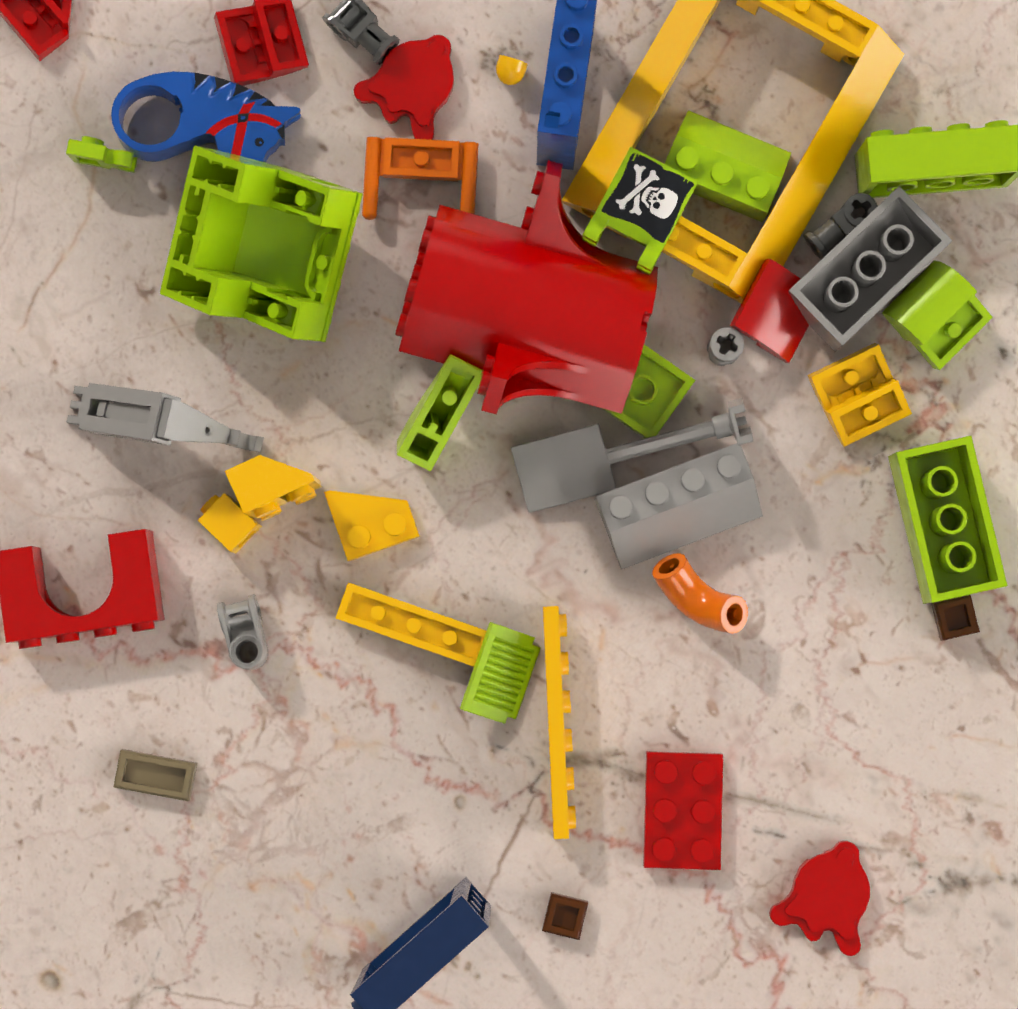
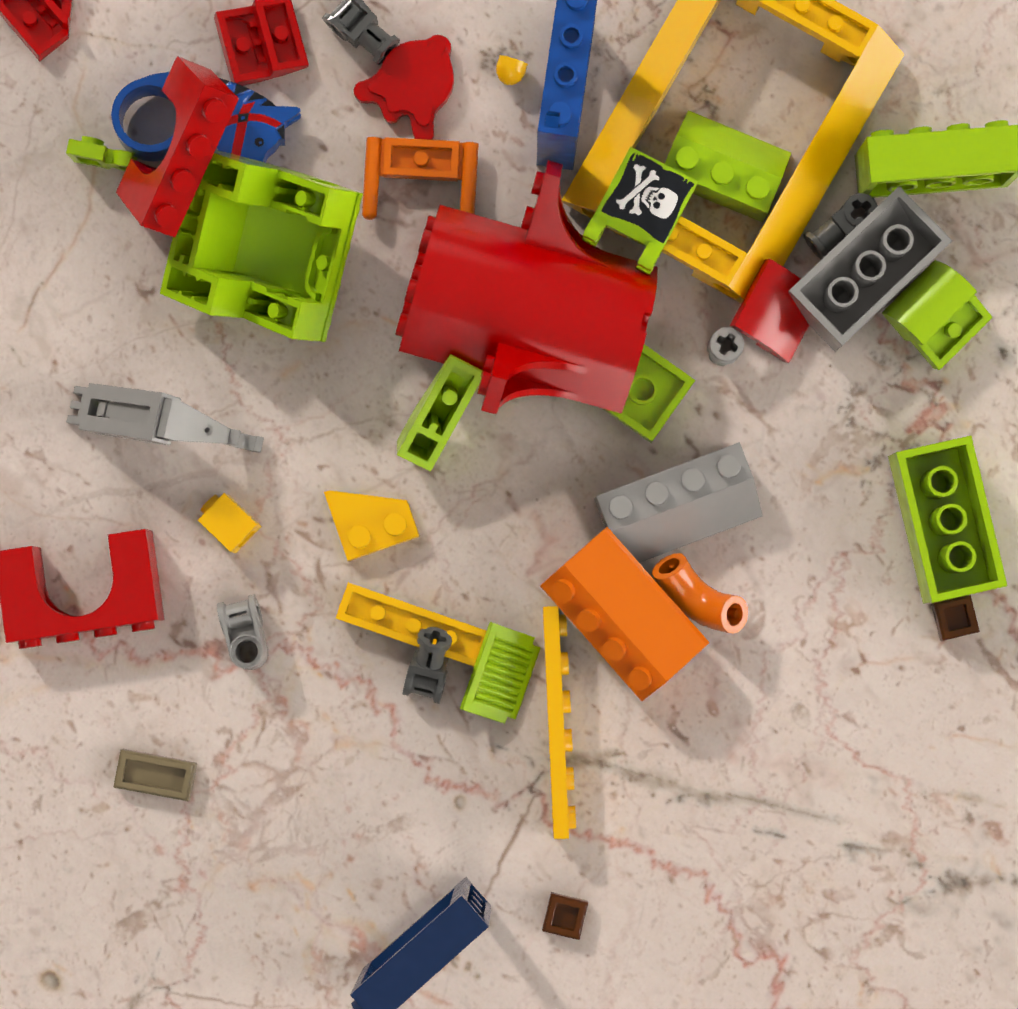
(203, 109): none -> red arch
(267, 484): yellow slope -> none
(428, 667): none -> dark grey connector
(579, 464): light grey piece -> none
(624, 614): none -> orange slope
(683, 810): red plate -> none
(828, 895): red tile -> none
(859, 394): yellow slope -> none

